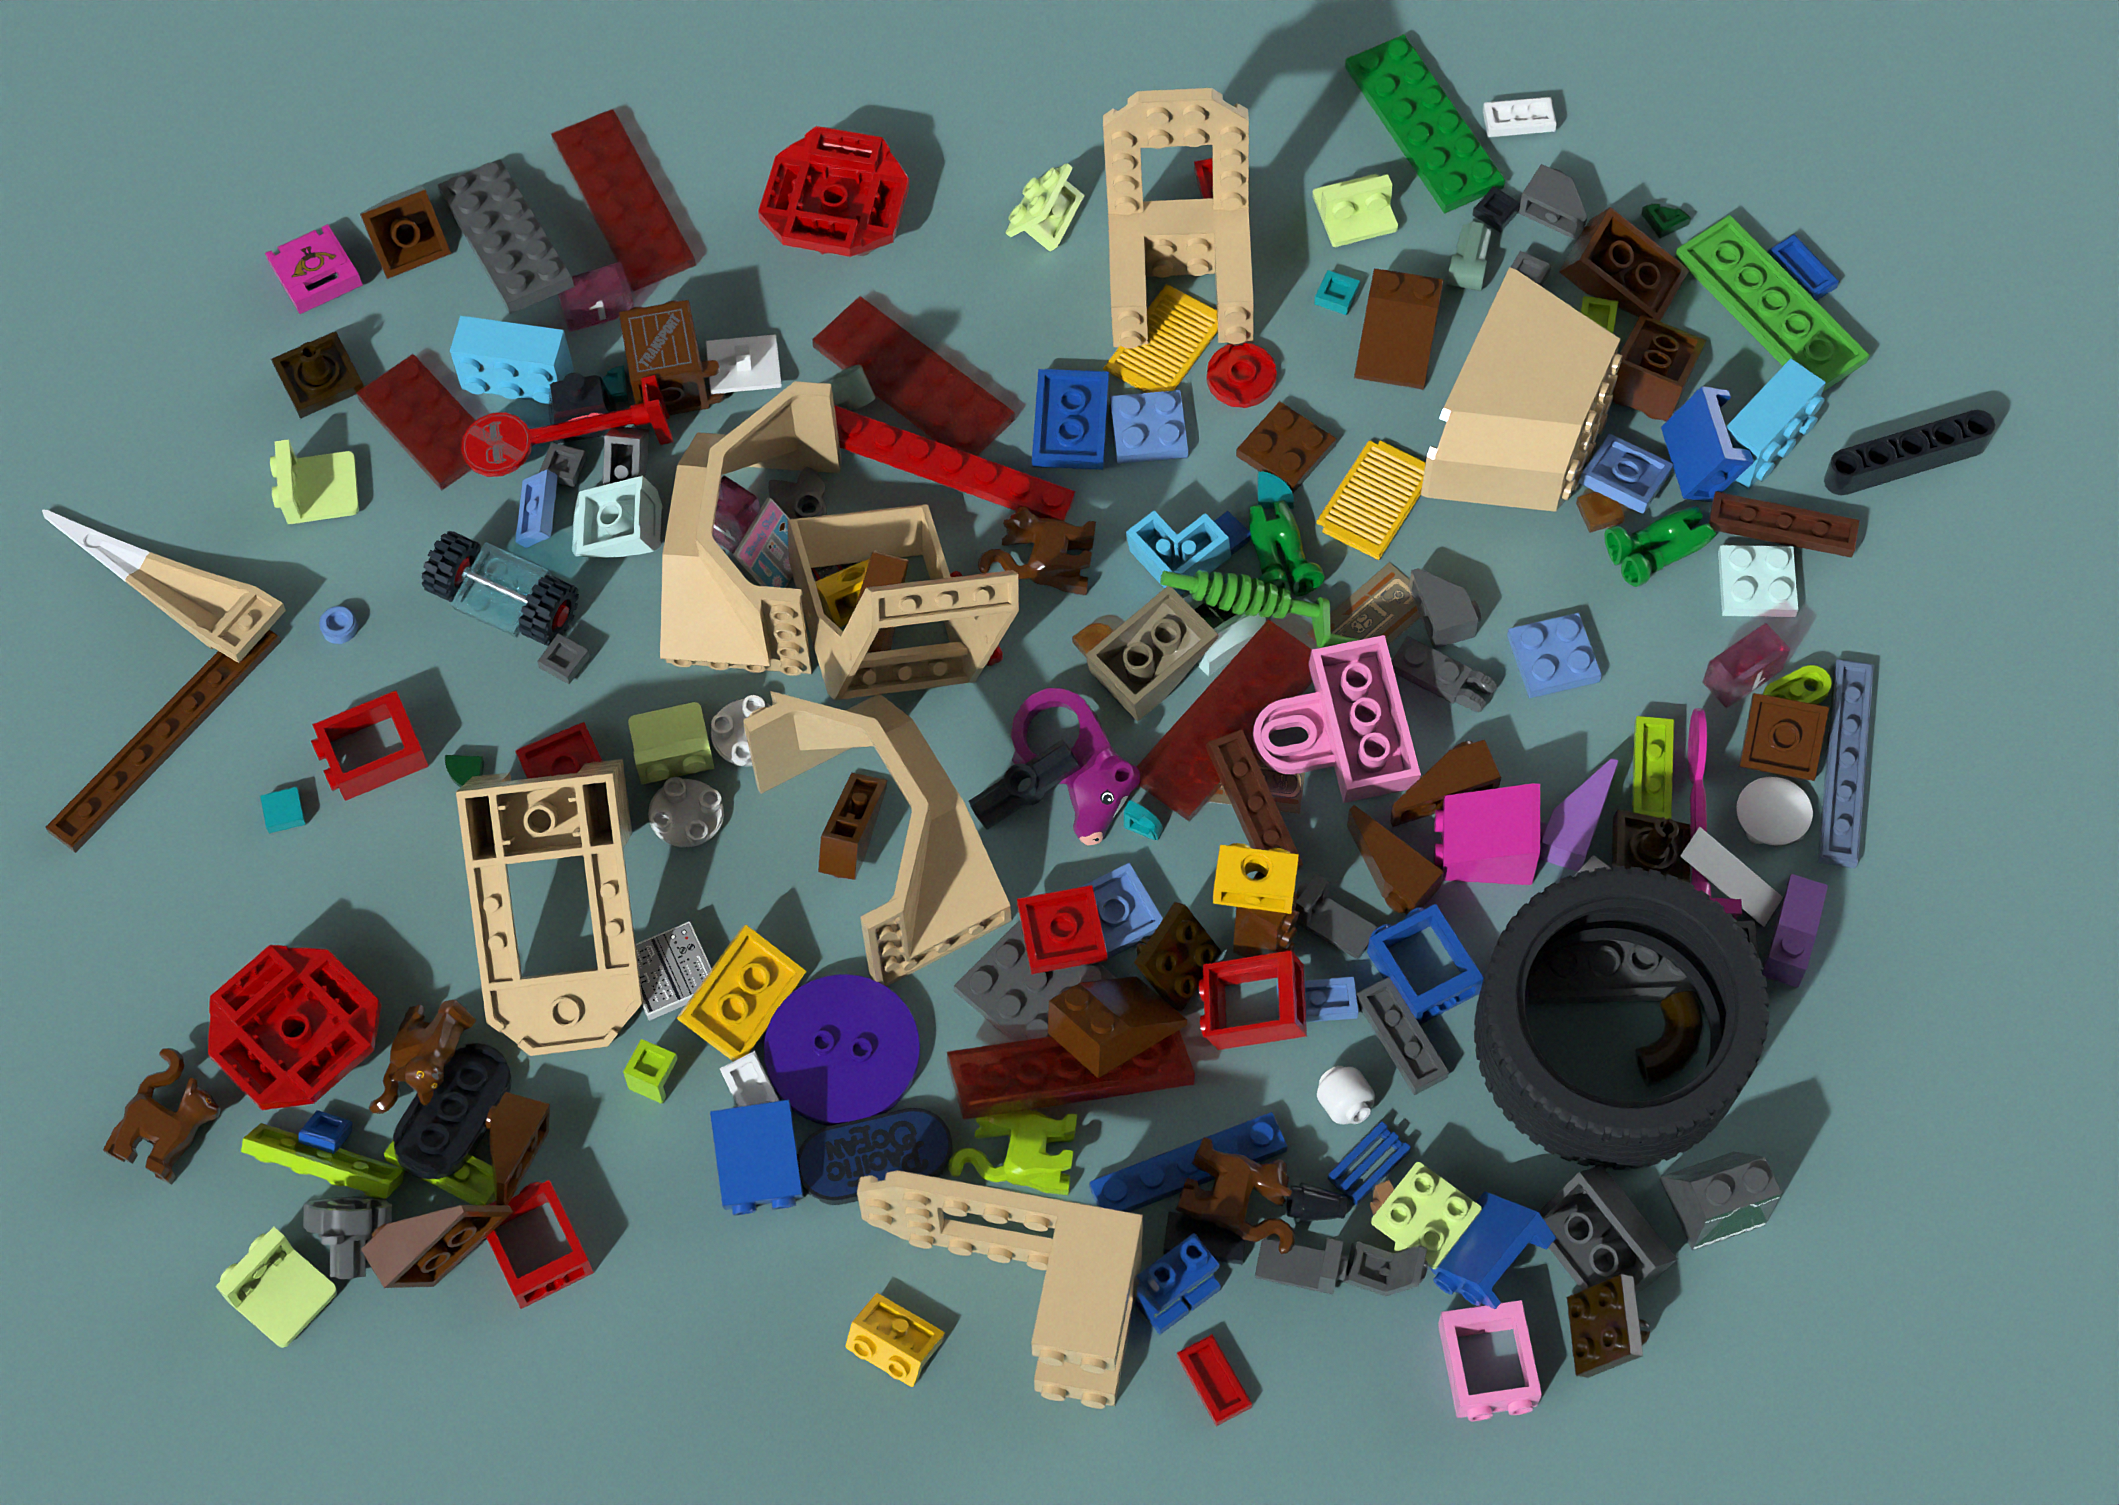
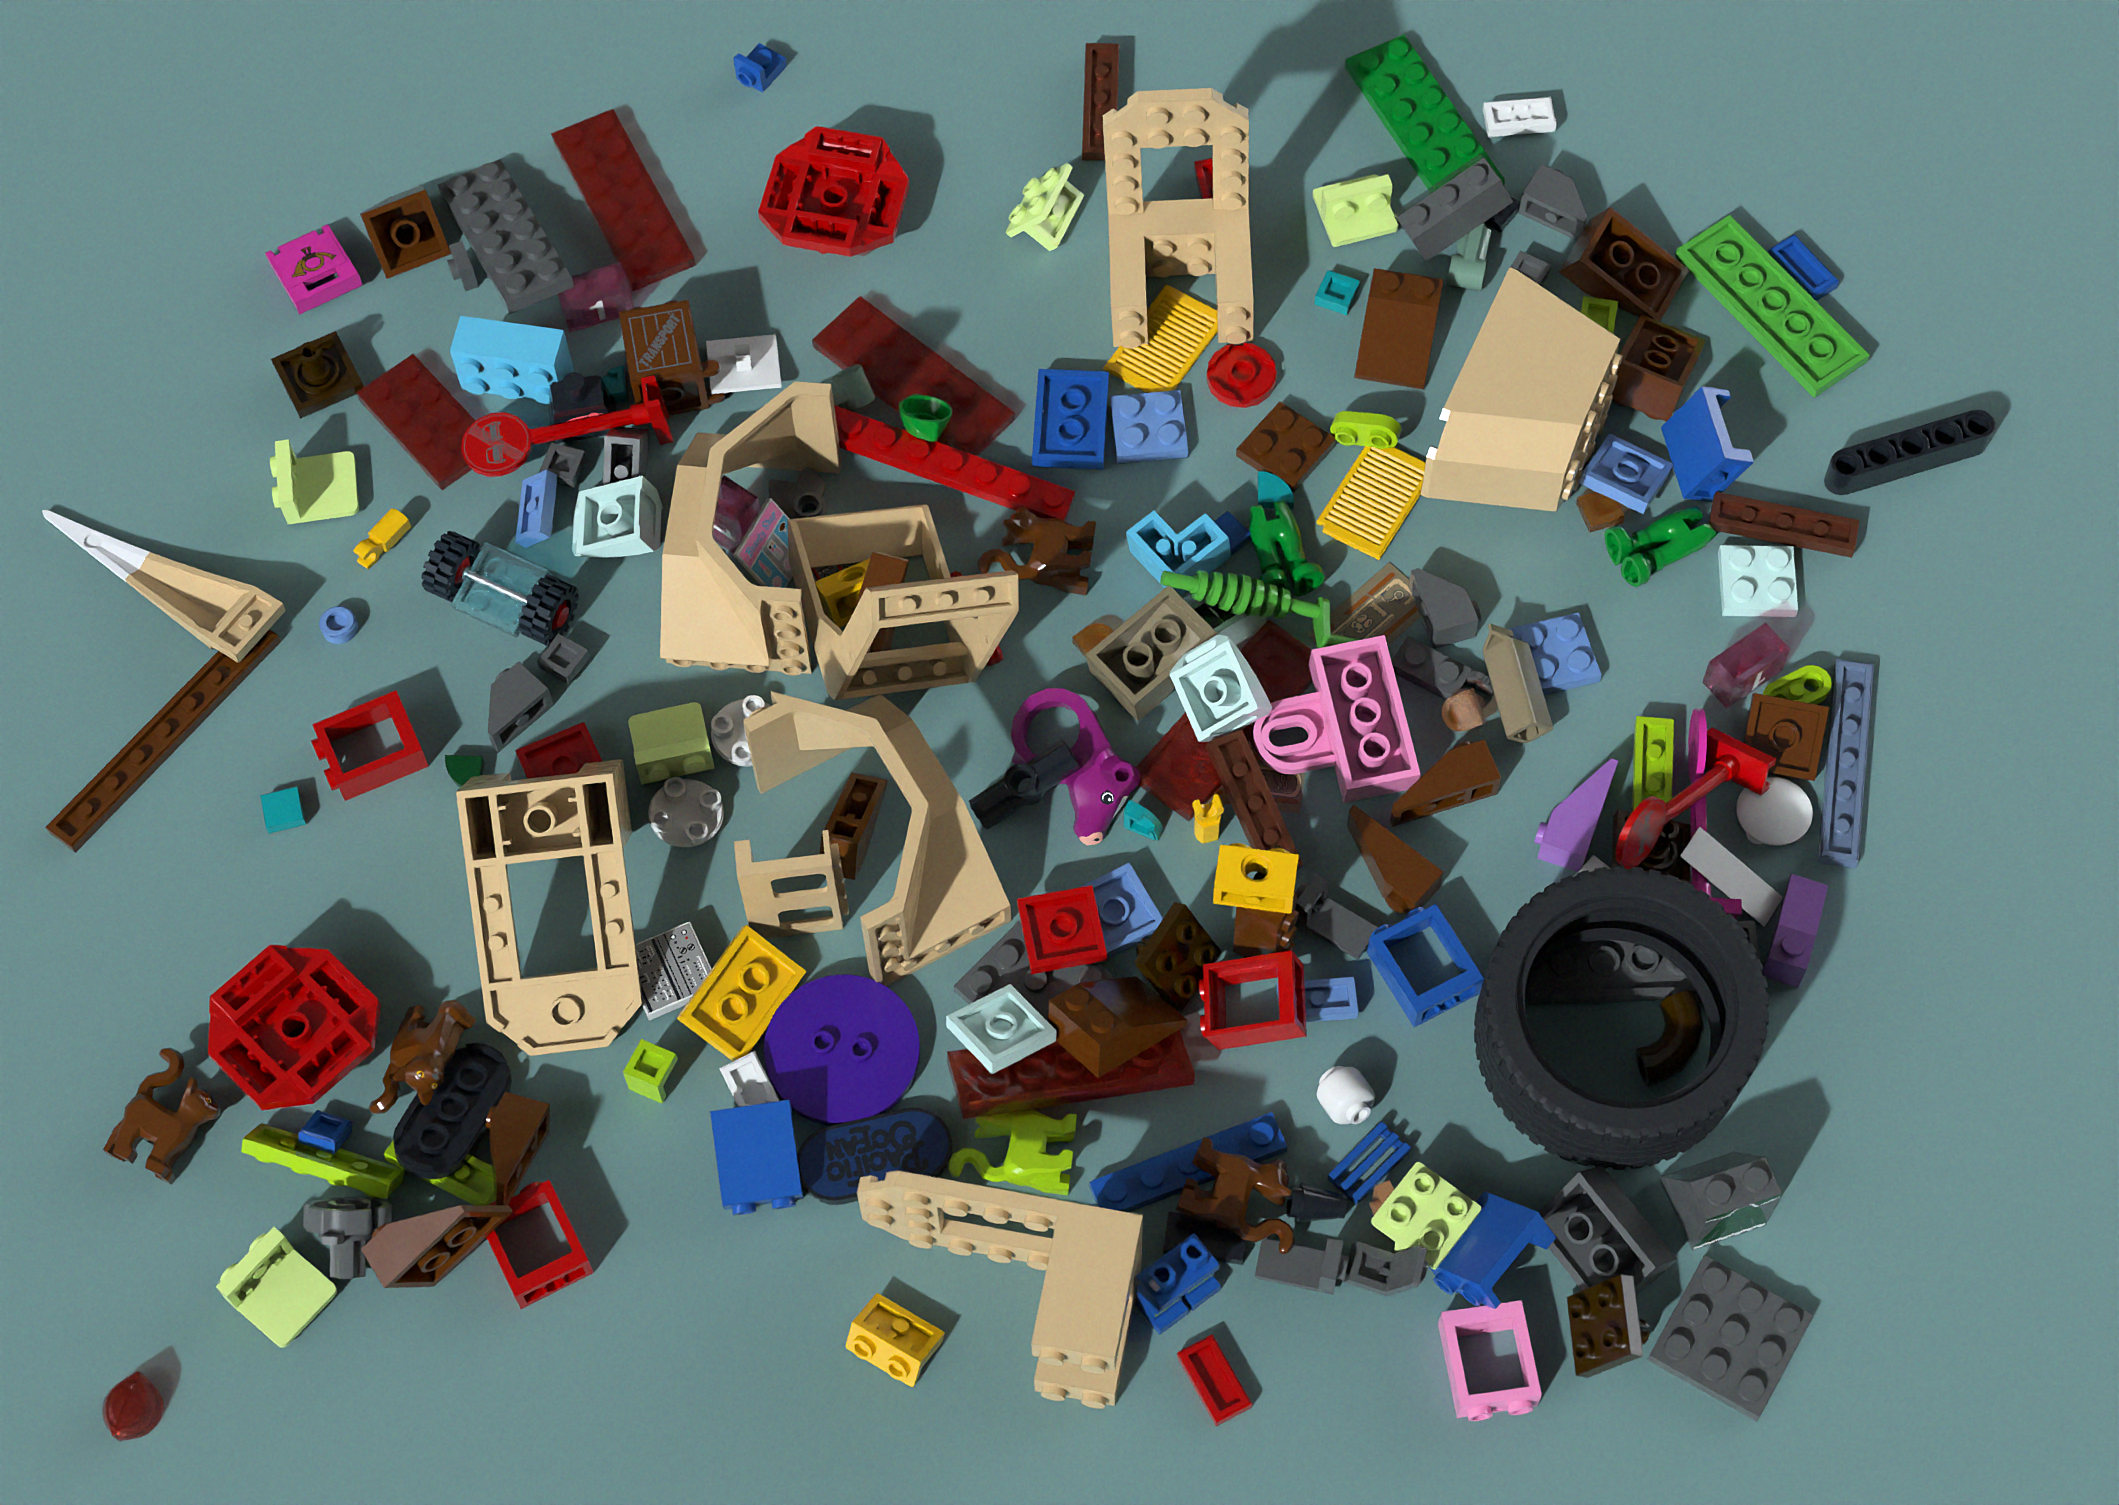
(132, 1408): none -> clear red hat
(382, 537): none -> yellow bar
(461, 266): none -> dark grey plate
(515, 704): none -> dark grey slope
(759, 67): none -> blue bracket
(764, 905): none -> tan window
(925, 416): none -> green hat
(1001, 1028): none -> light aqua plate
(1099, 95): none -> copper plate
(1207, 819): none -> yellow bar
(1218, 689): none -> light aqua slope
(1365, 429): none -> lime plate
(1402, 1036): dark grey plate -> none
(1453, 207): none -> dark grey slope
(1463, 711): none -> clear orange tile
(1490, 835): dark pink slope -> none
(1516, 686): none -> dark tan piece
(1664, 219): dark green tile -> none
(1726, 760): none -> red piece
(1730, 1338): none -> dark grey plate
(1776, 419): medium azure brick -> none

